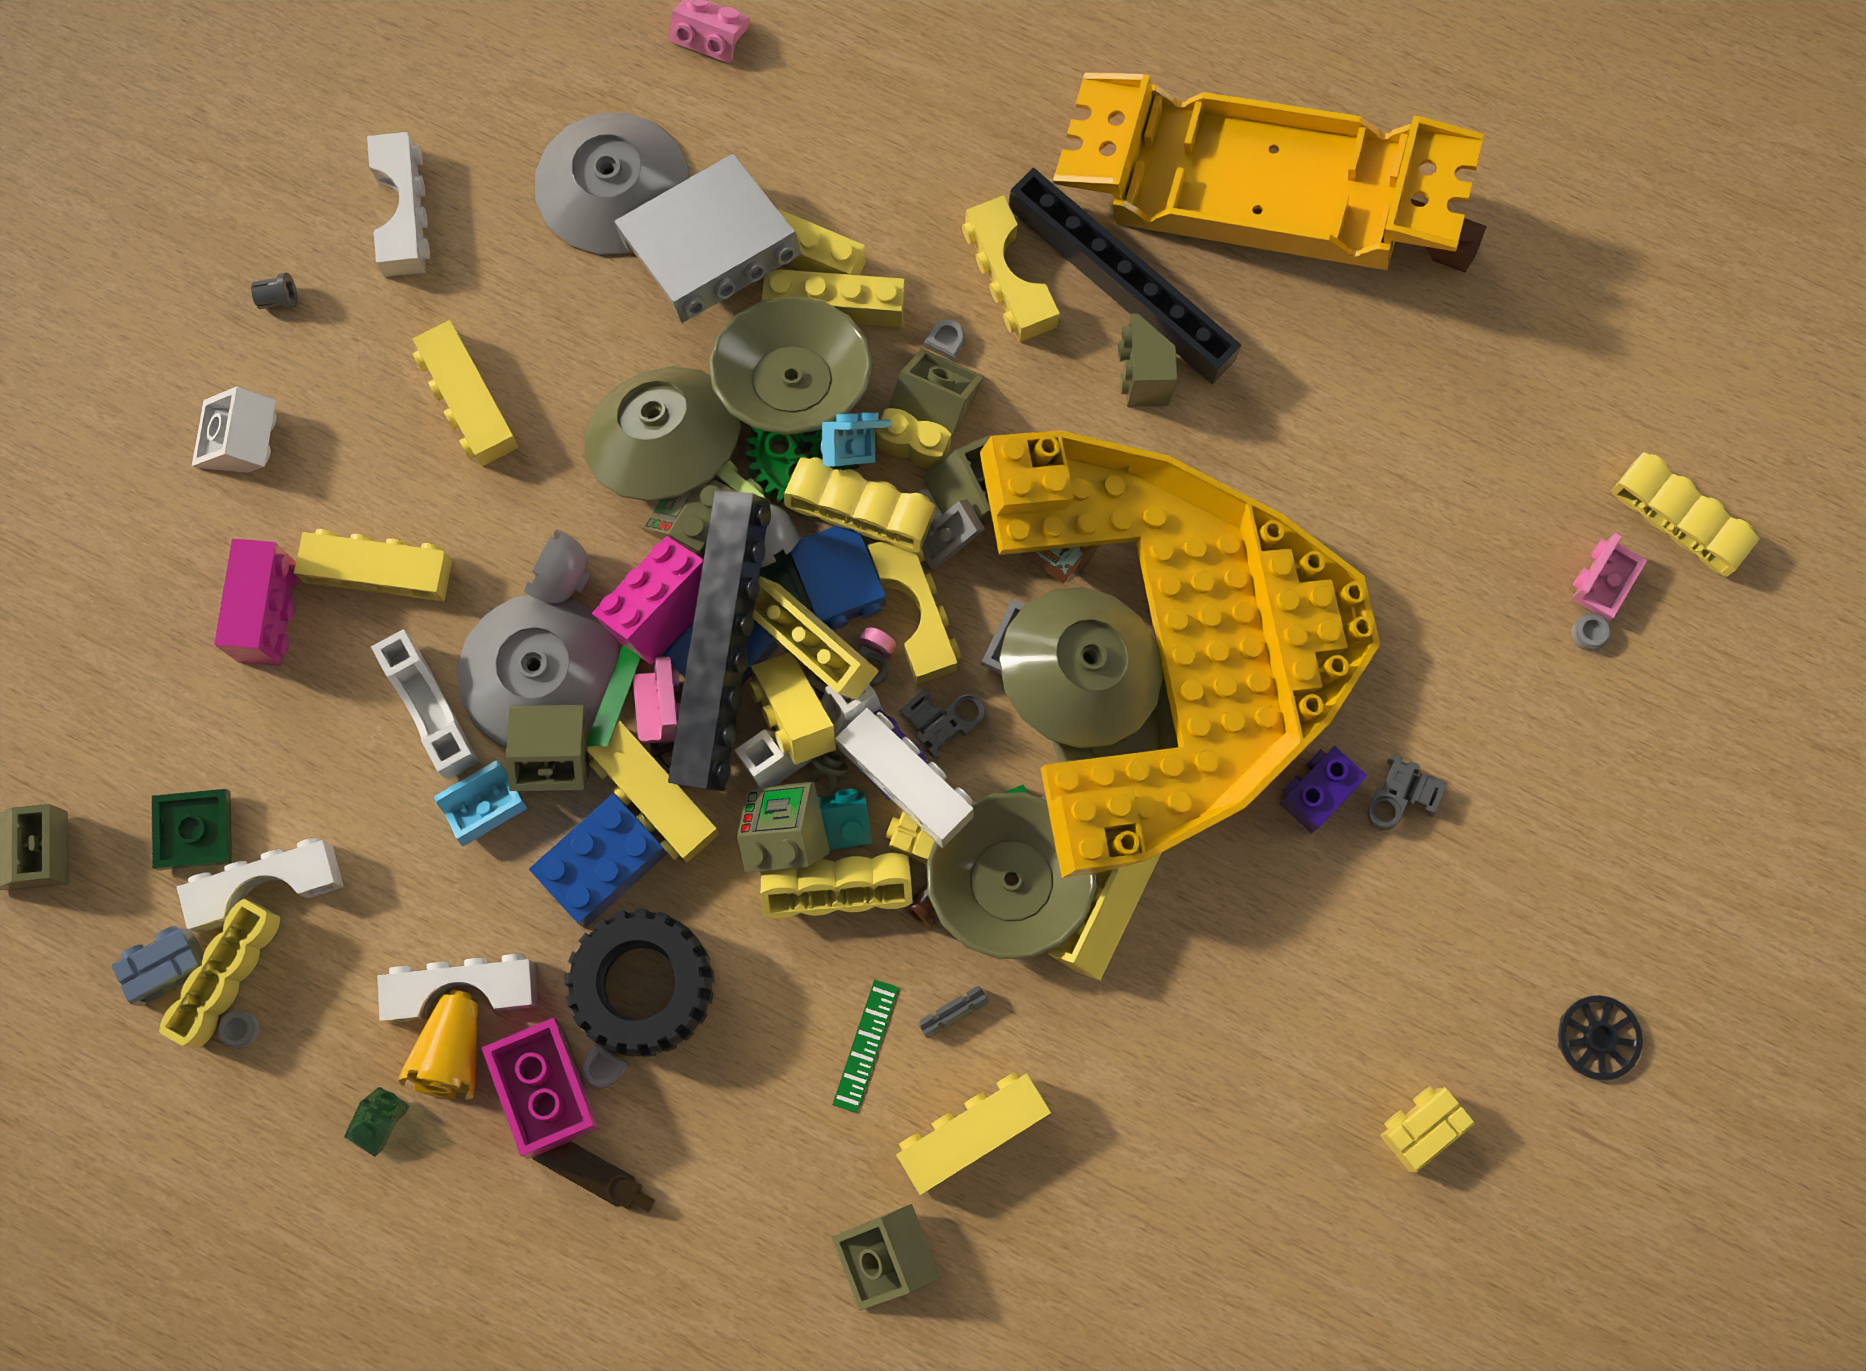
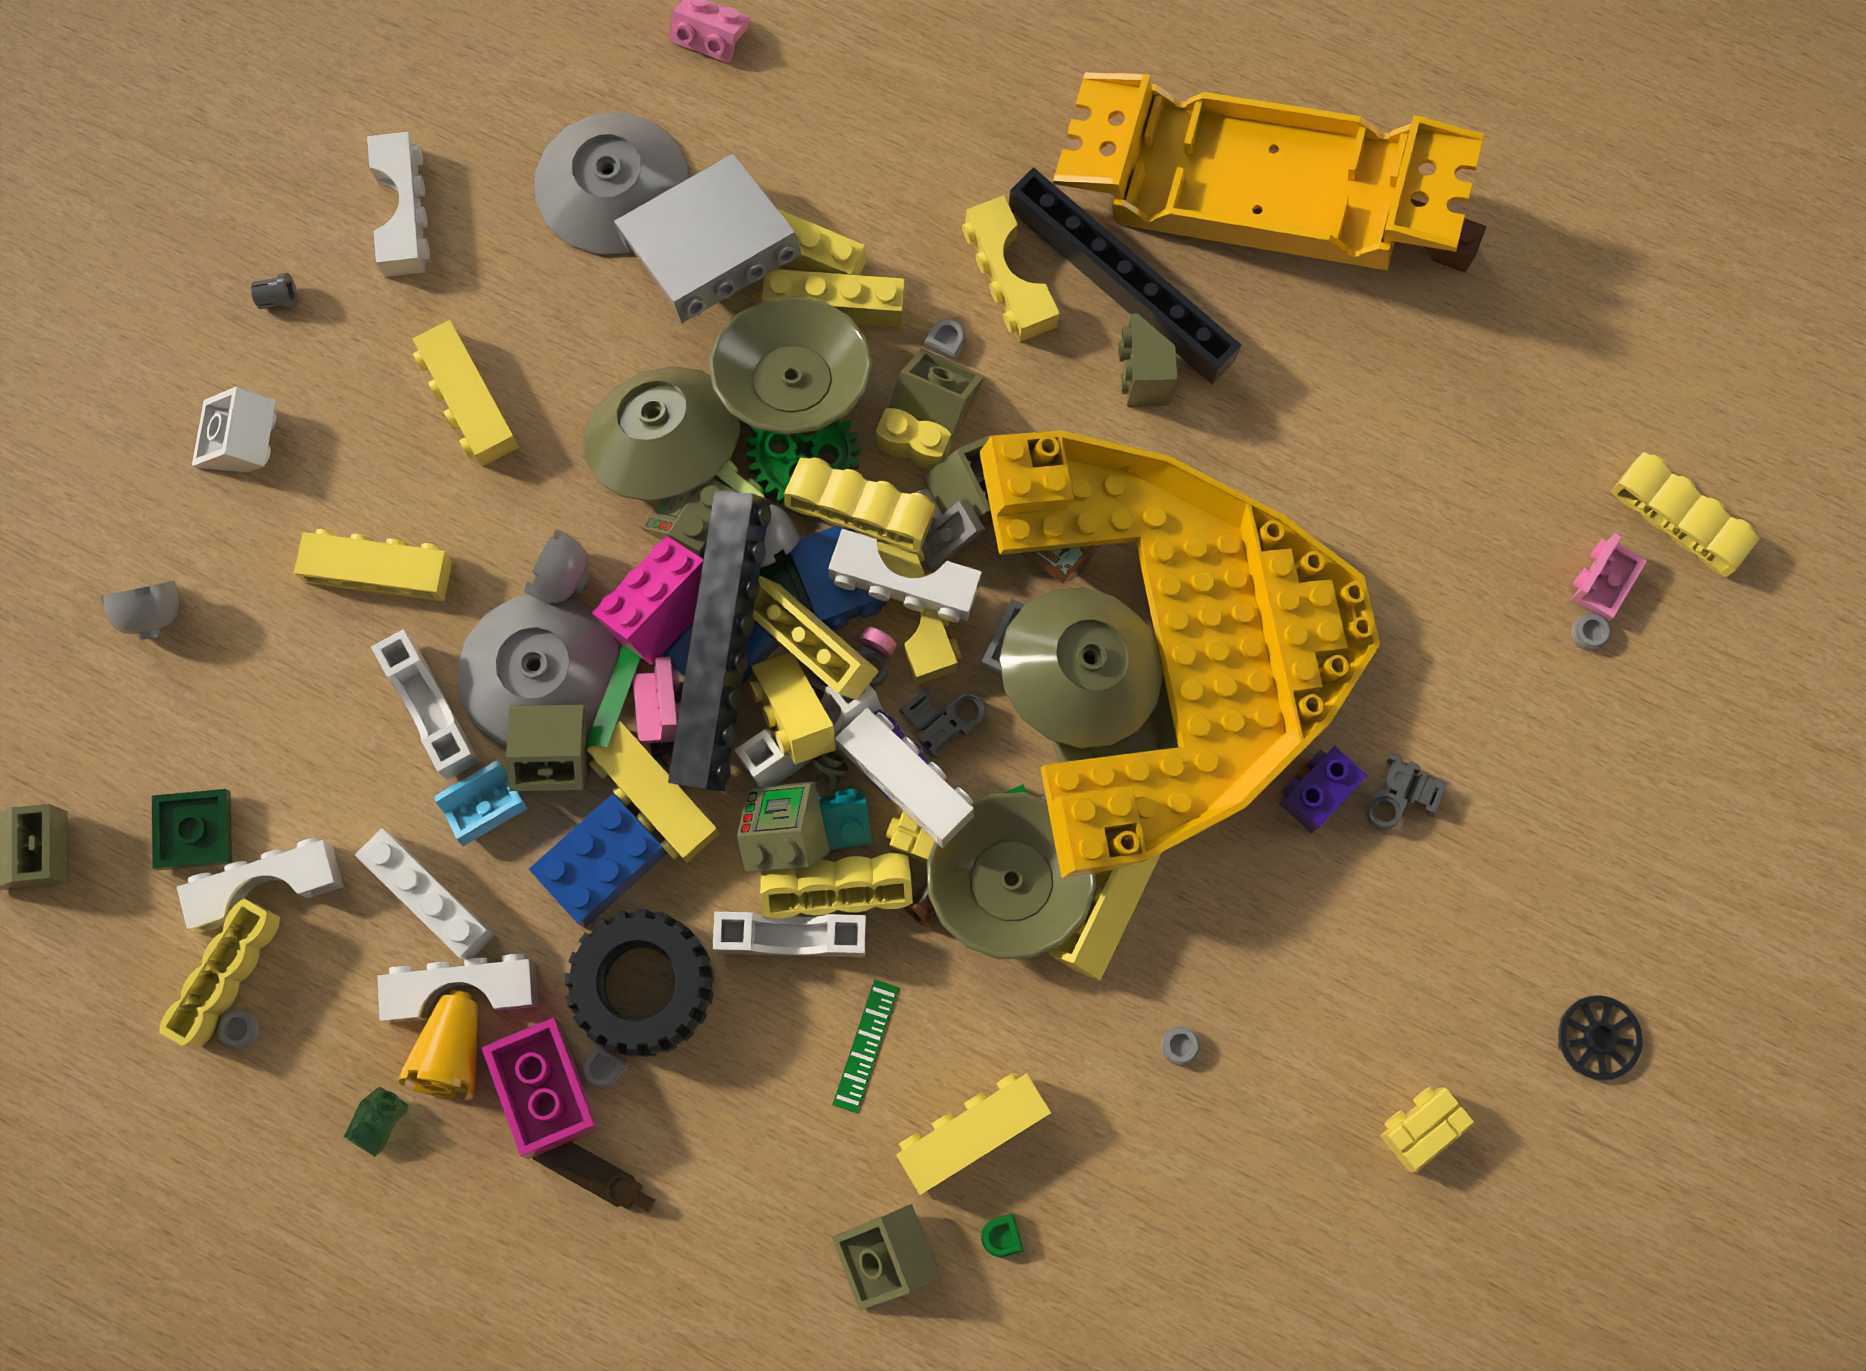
(143, 609): none -> light grey cylinder
(158, 967): sand blue brick -> none
(256, 603): dark pink brick -> none
(424, 895): none -> white arch
(792, 936): none -> white arch
(850, 439): medium azure bracket -> none
(946, 591): none -> white arch
(953, 1012): dark grey axle -> none
(1001, 1236): none -> green tile
(1180, 1045): none -> light grey tile

